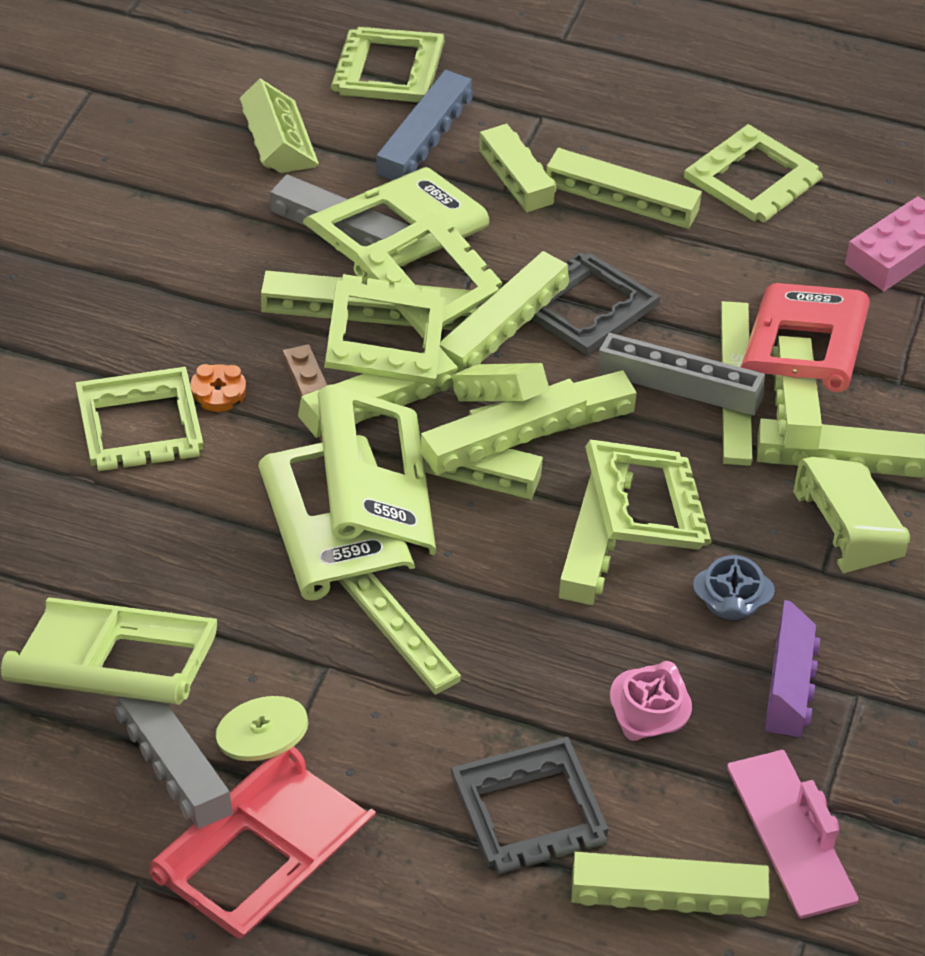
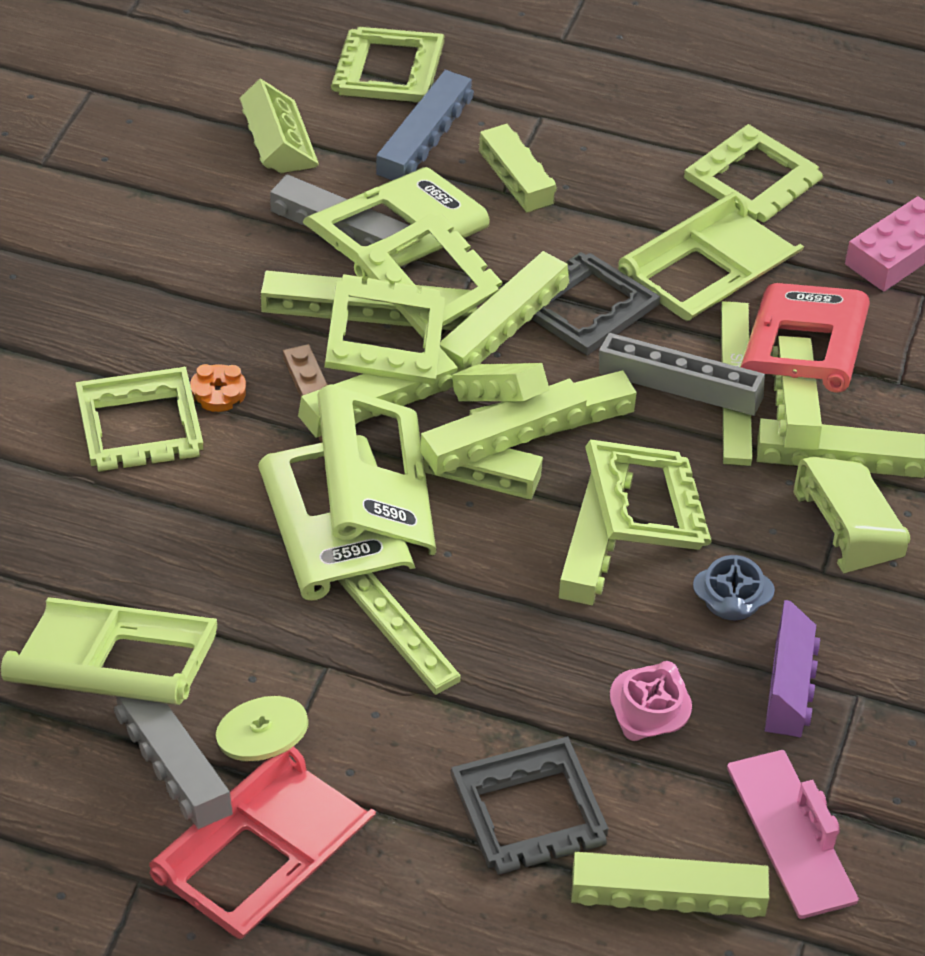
(624, 188): yellowish green brick -> none
(722, 236): none -> yellowish green piece

